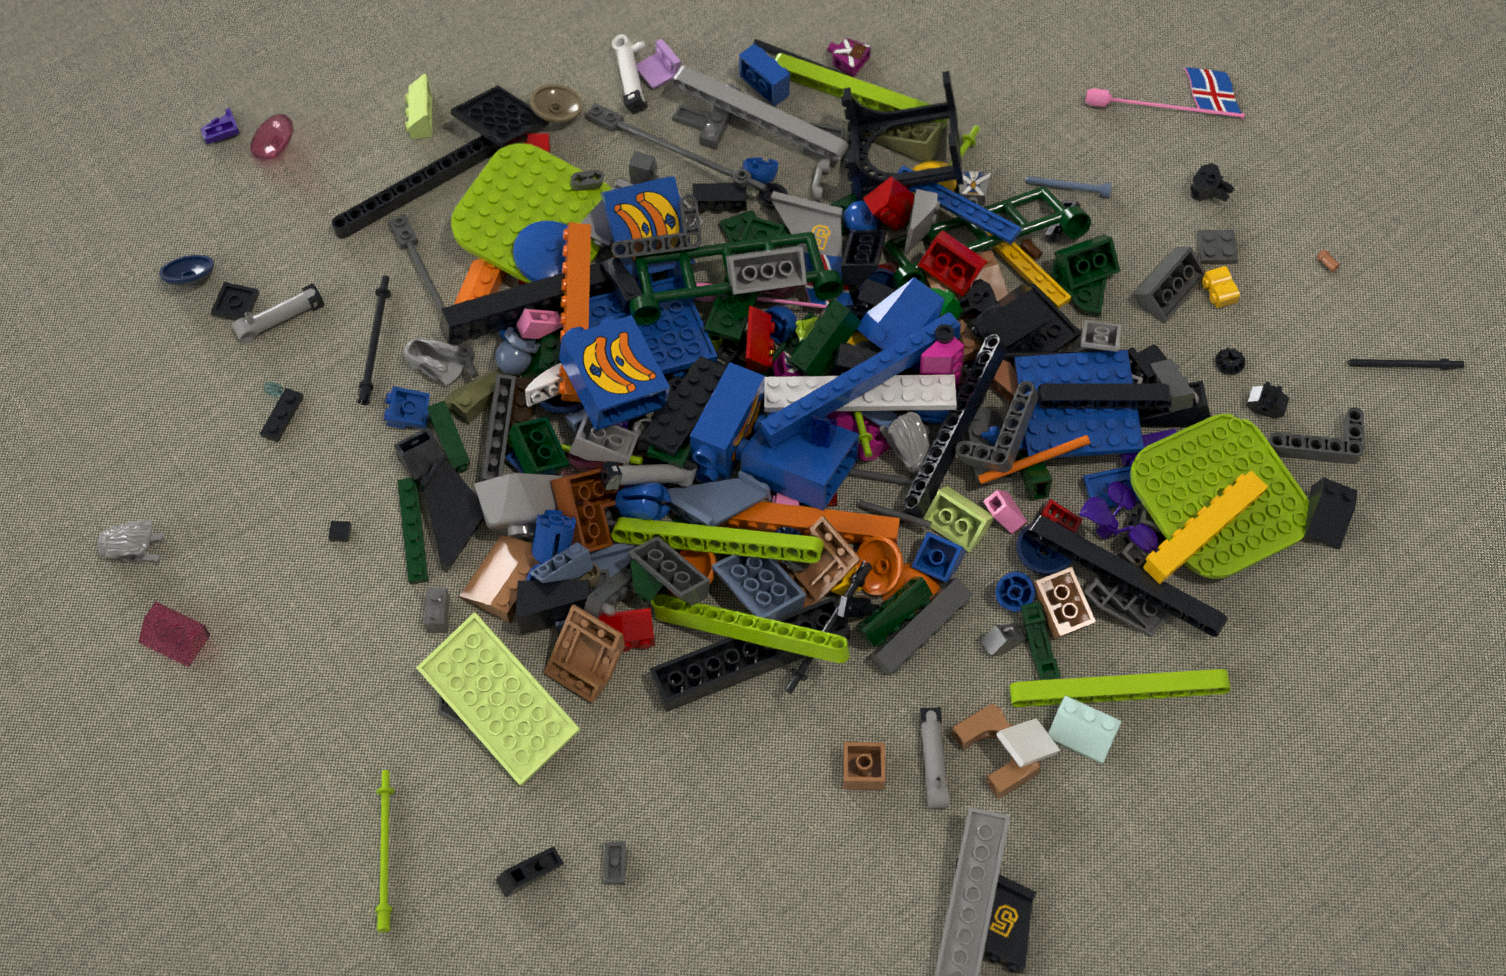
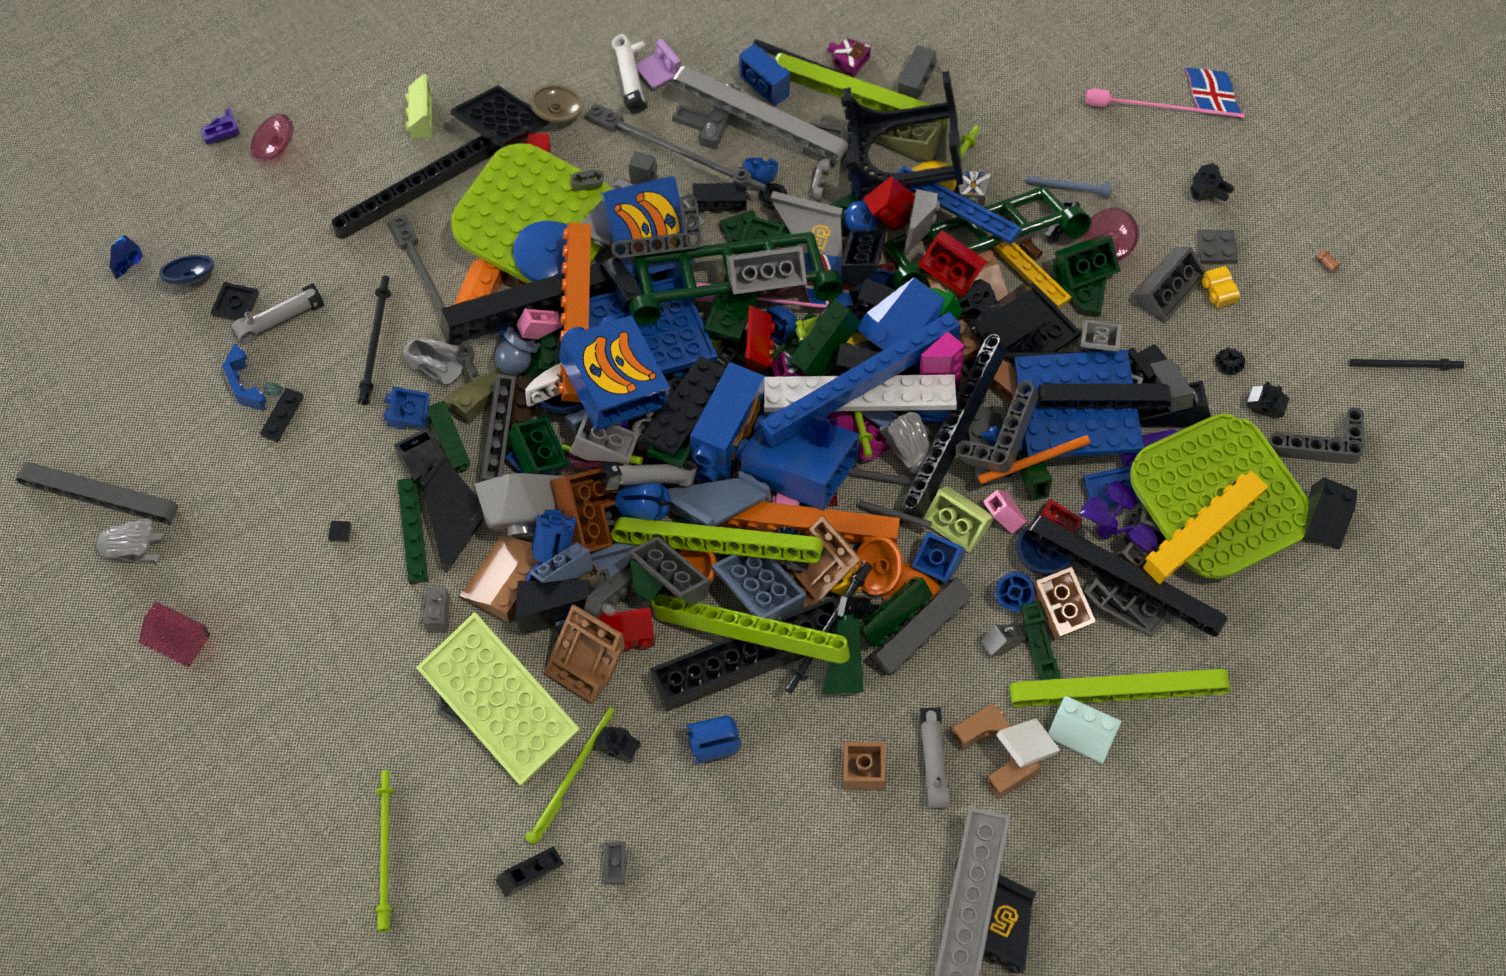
(97, 493): none -> dark grey beam
(123, 256): none -> clear blue slope
(251, 397): none -> blue slope
(555, 803): none -> lime bar
(618, 743): none -> black hinge
(713, 738): none -> blue cylinder
(846, 676): none -> dark green slope
(917, 71): none -> dark grey brick
(944, 334): black tile -> none
(1116, 222): none -> clear pink dish

